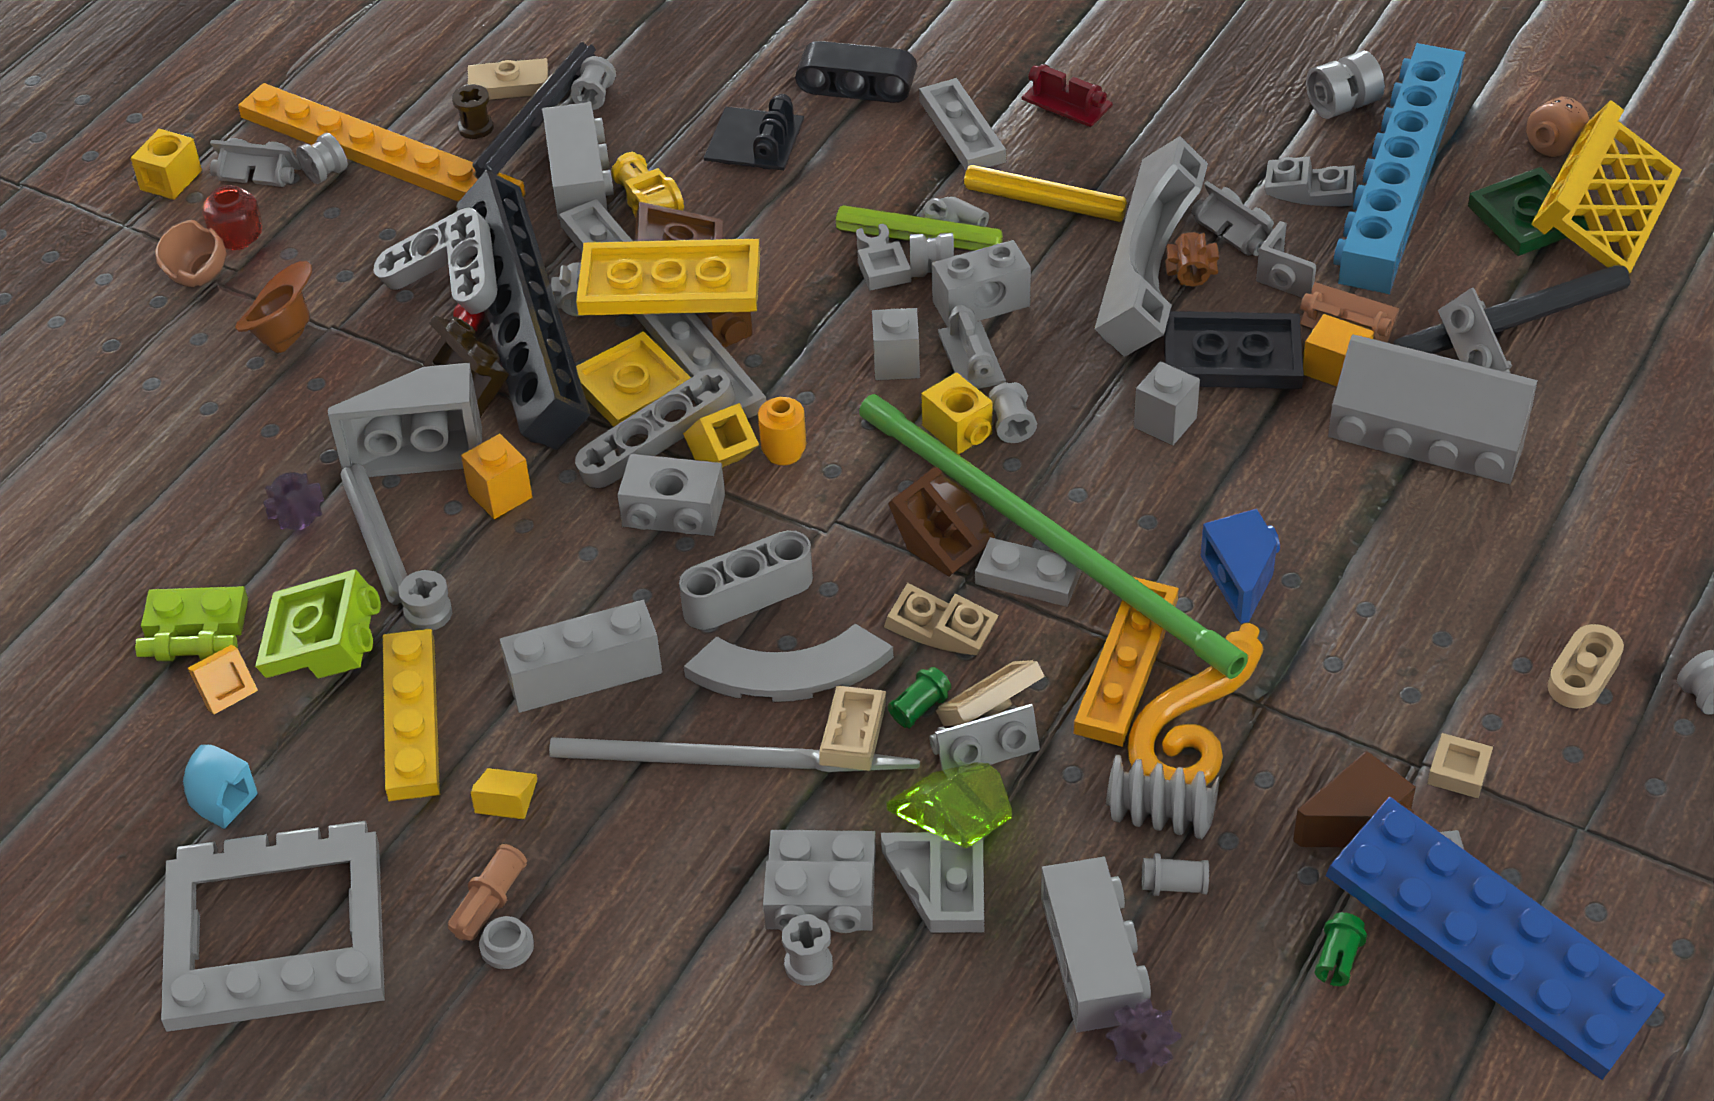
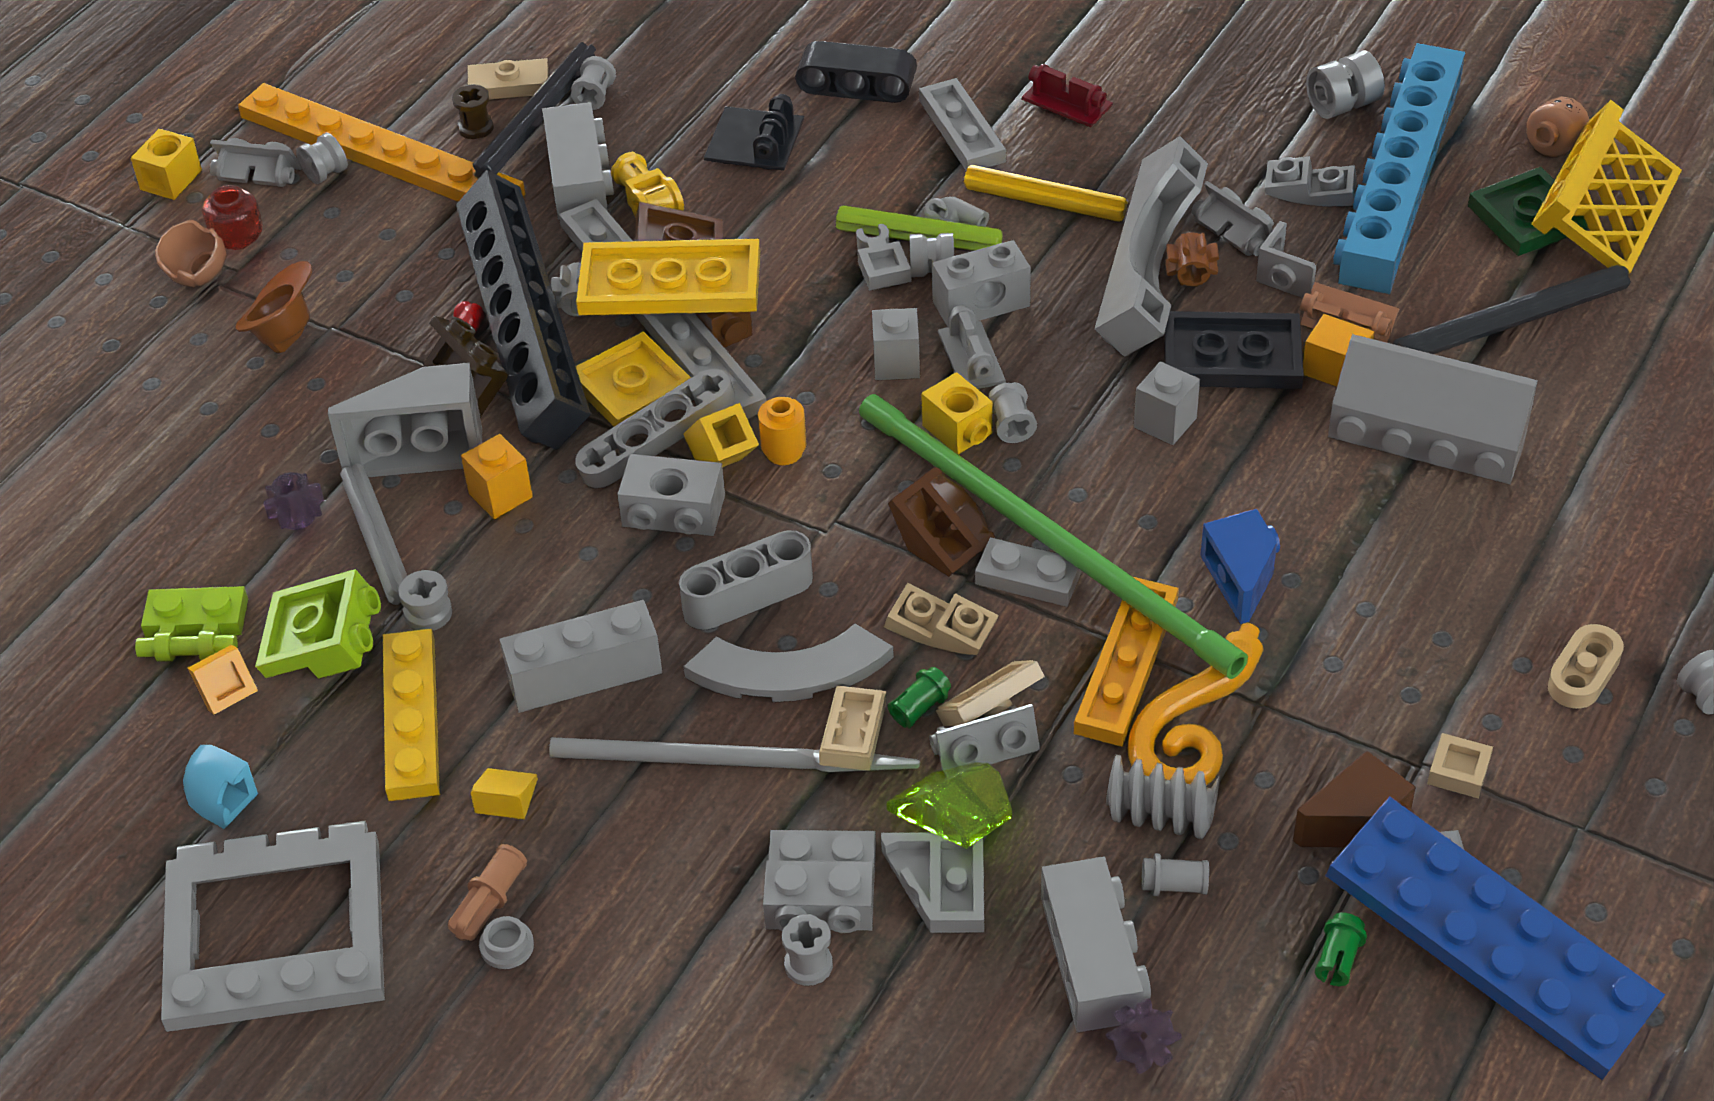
(408, 263): light grey beam -> none
(1472, 332): light grey hinge -> none

